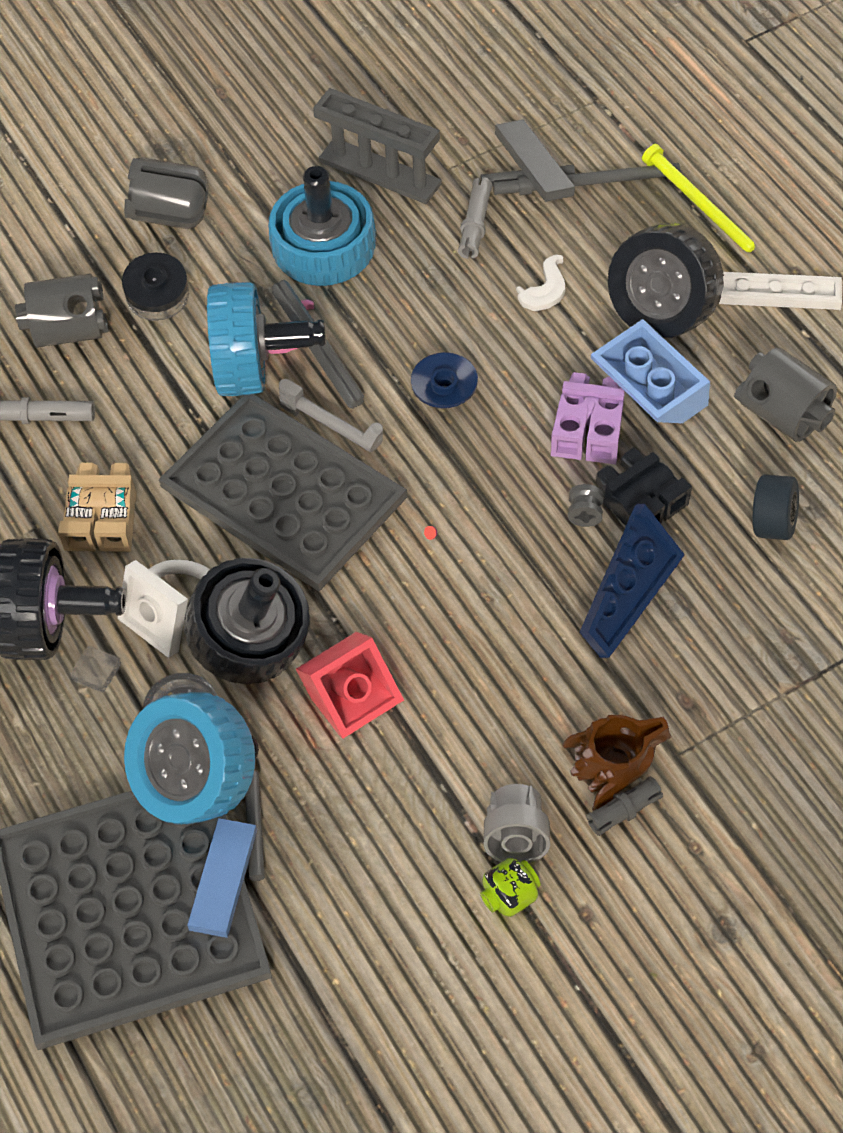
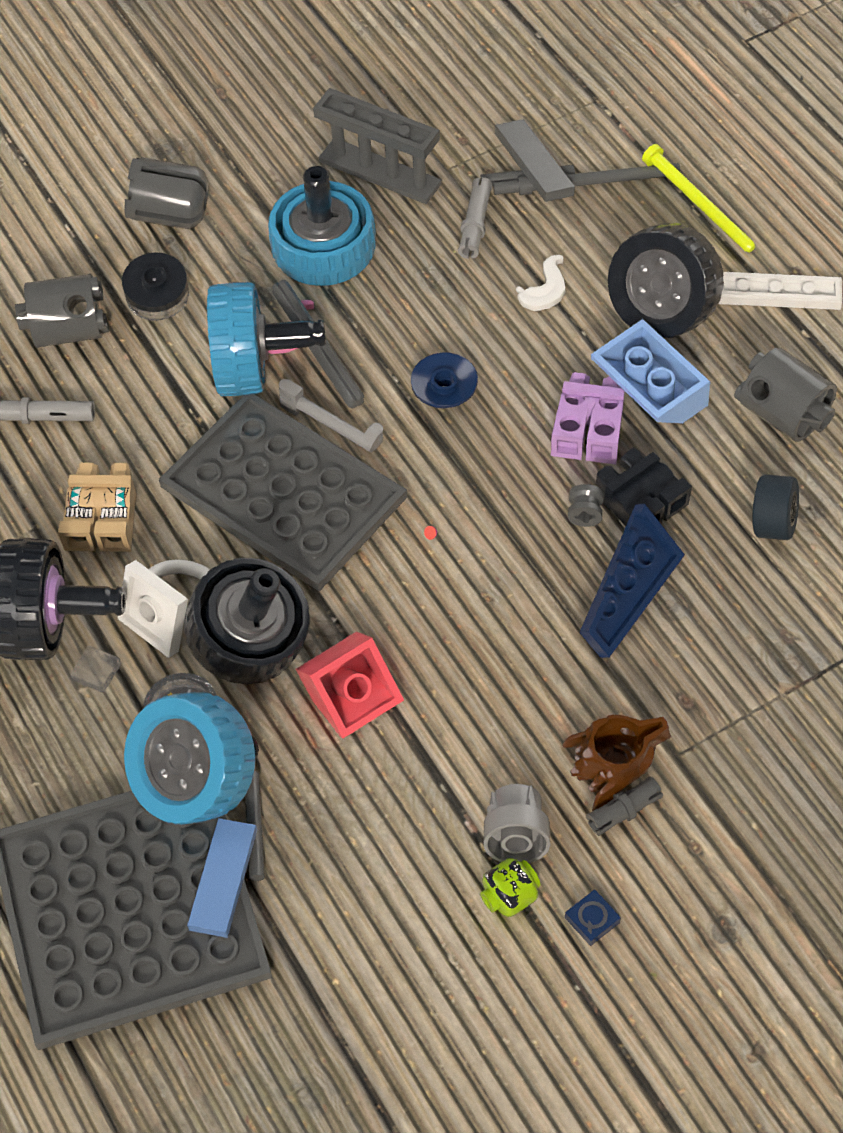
(592, 917): none -> dark blue tile

